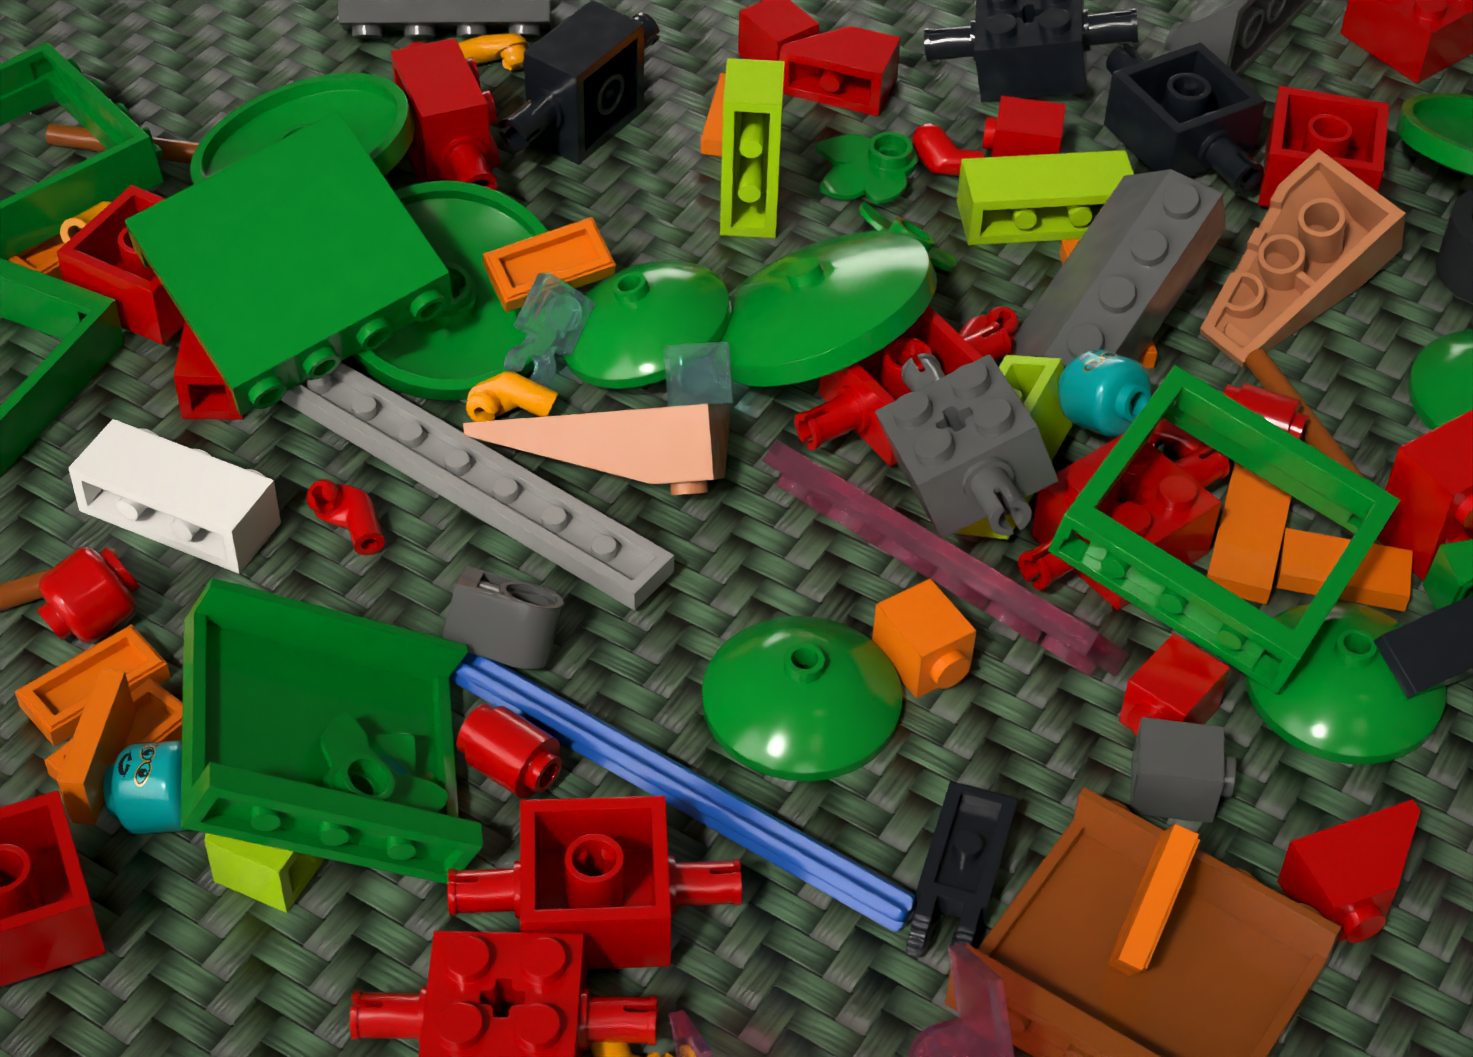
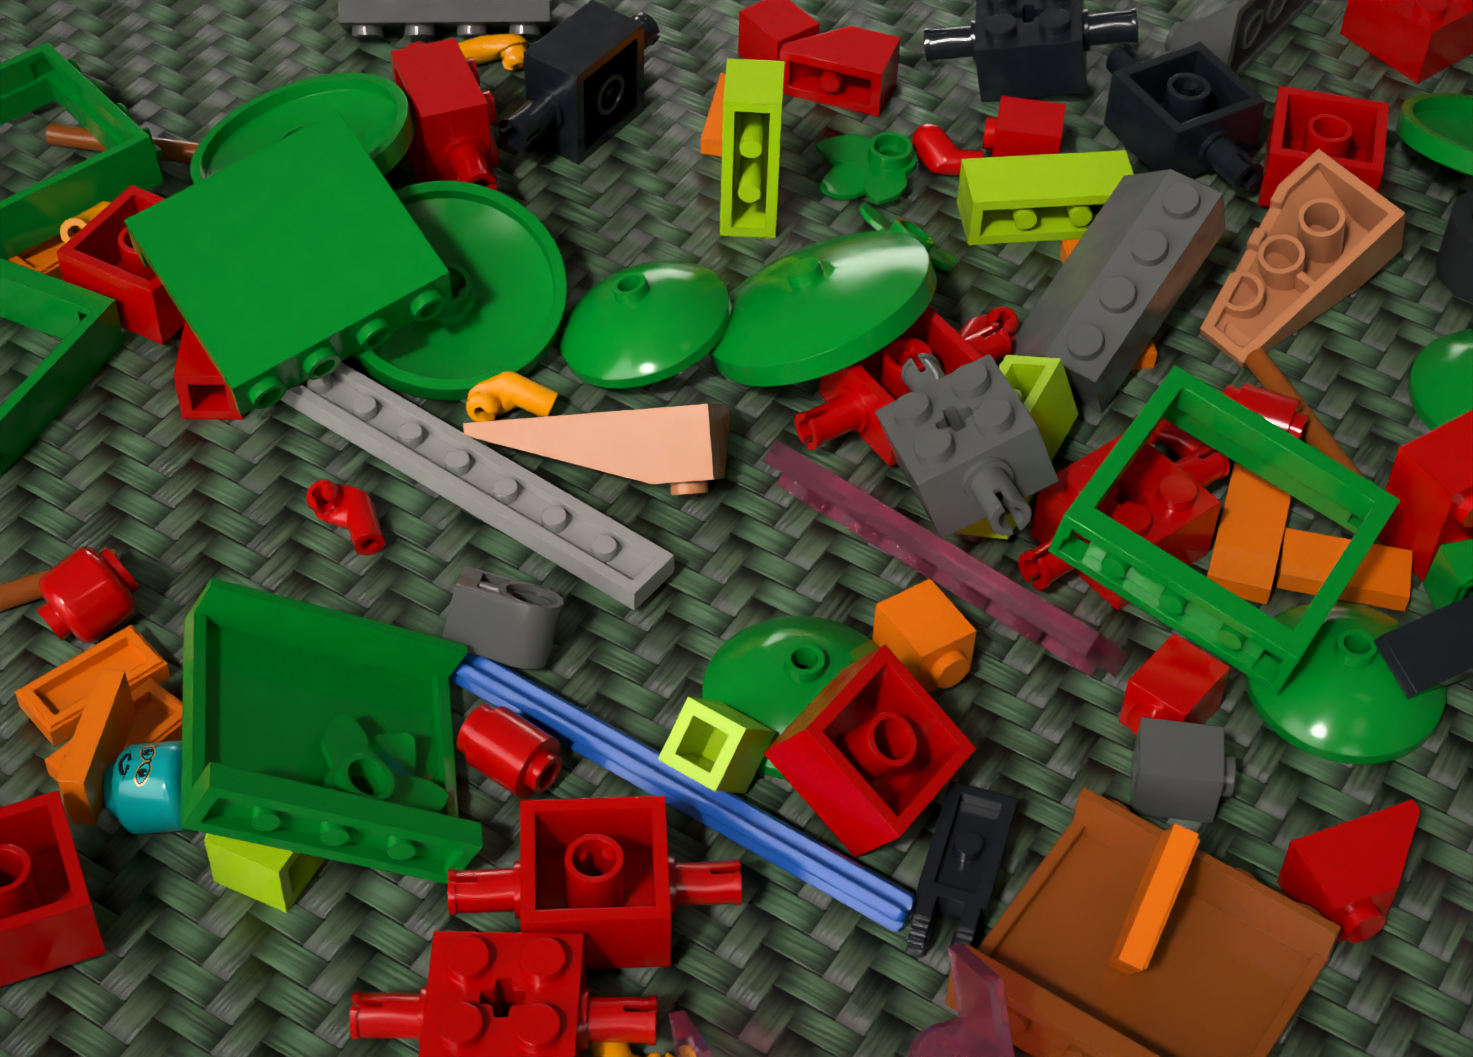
(176, 495): white brick -> none
(553, 323): clear light blue plate -> none
(569, 252): orange tile -> none
(698, 374): clear light blue plate -> none
(716, 745): none -> lime brick
(870, 751): none -> red brick
(1103, 391): teal head -> none

